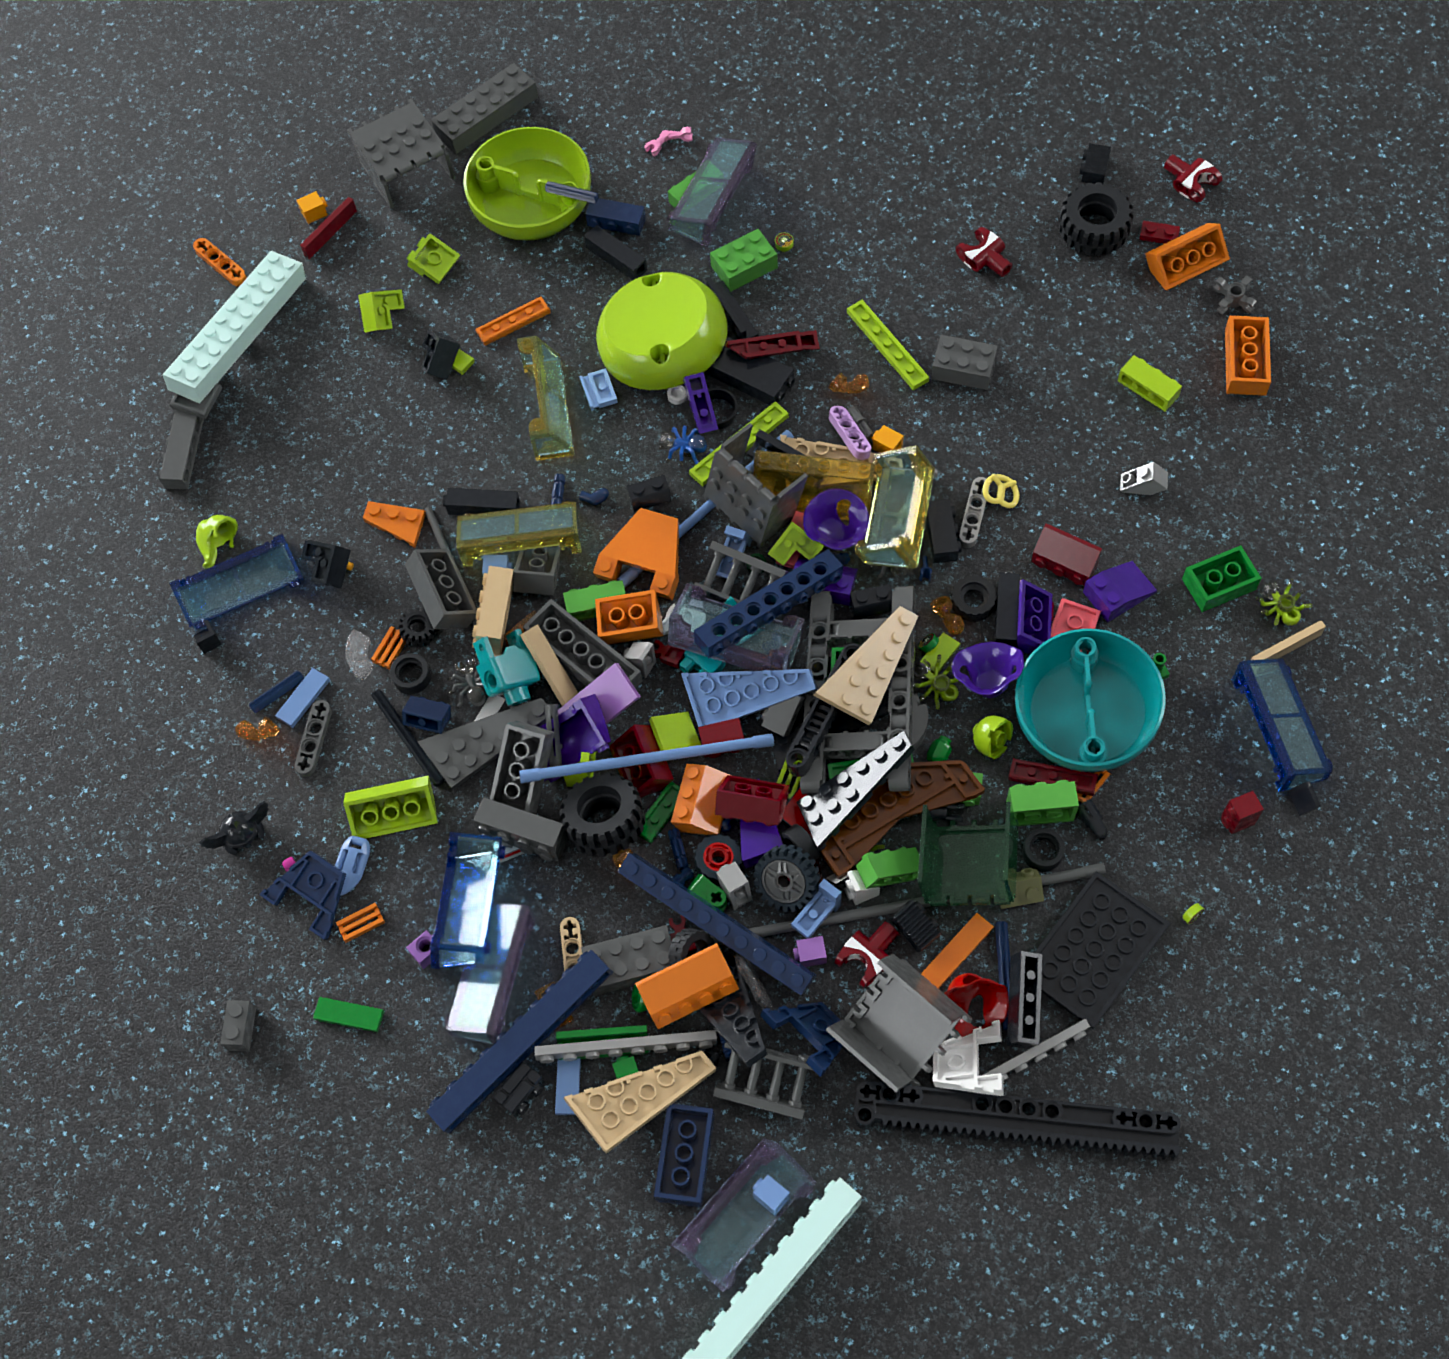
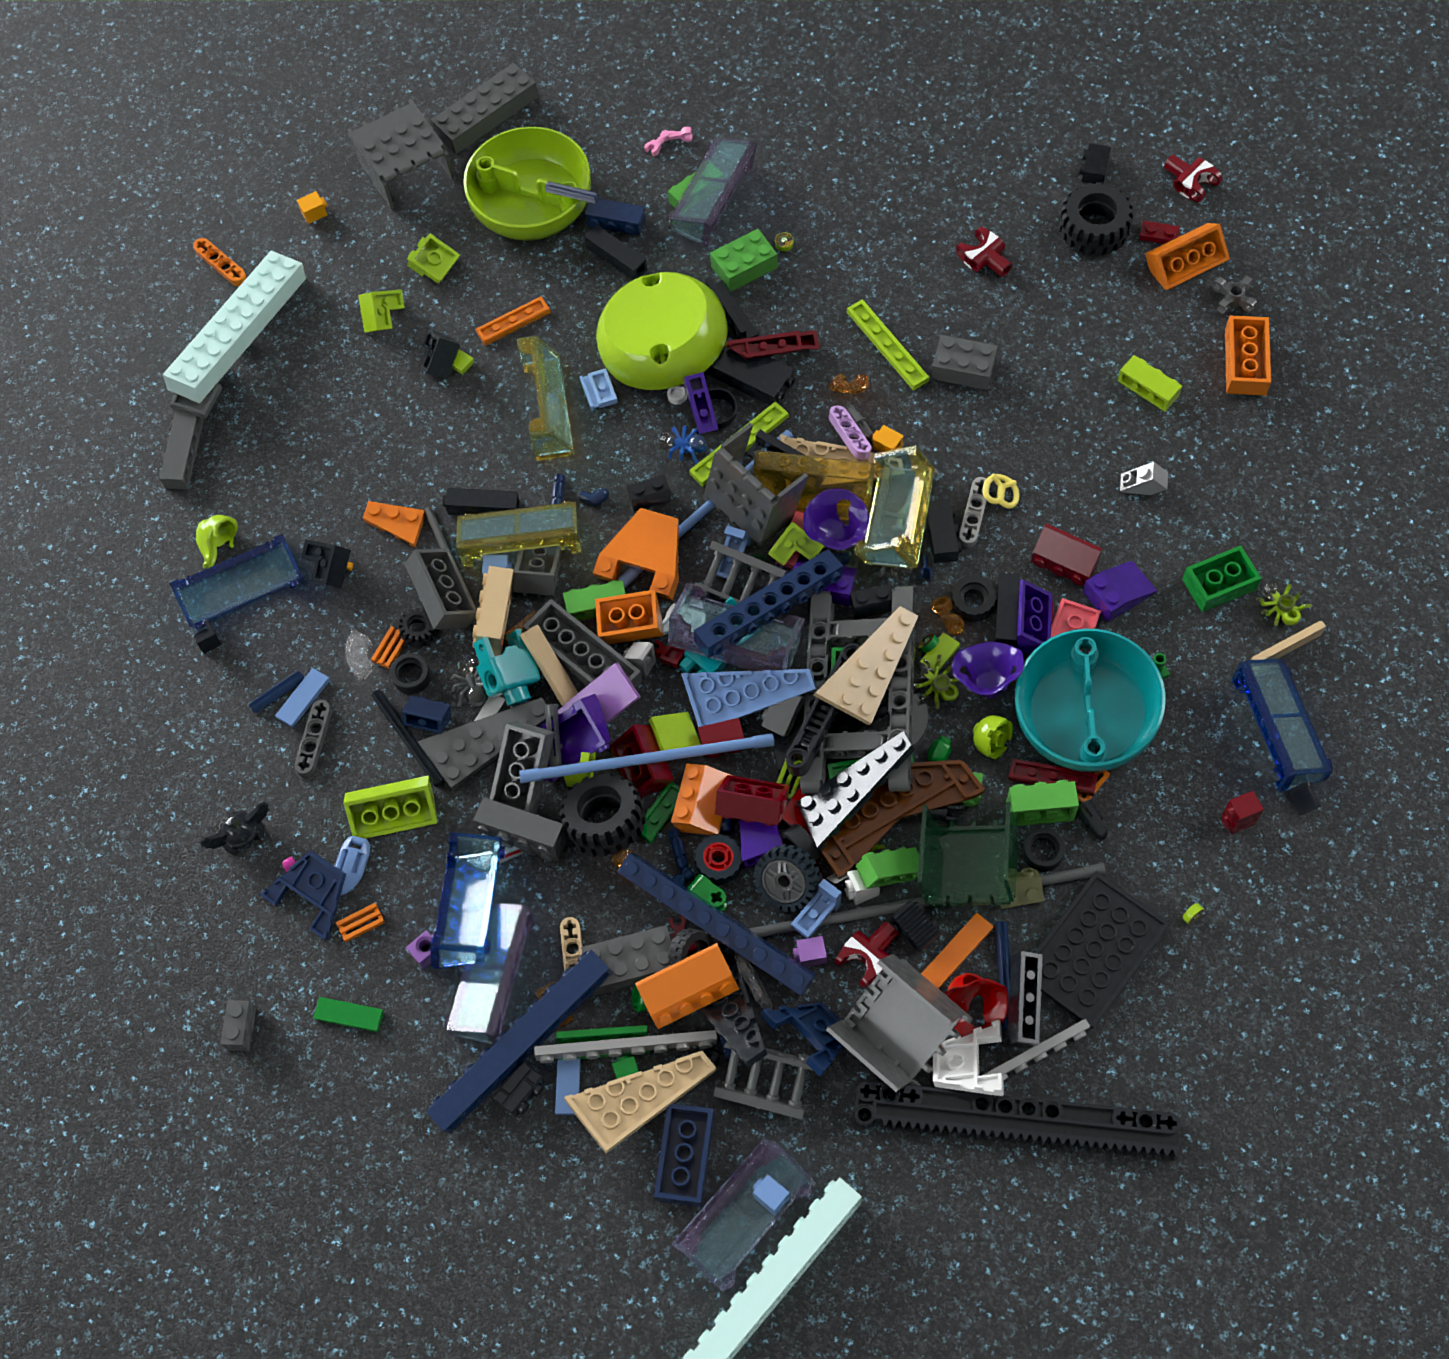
(266, 729): clear orange arm -> none
(328, 227): dark red tile -> none
(734, 885): light grey slope -> none

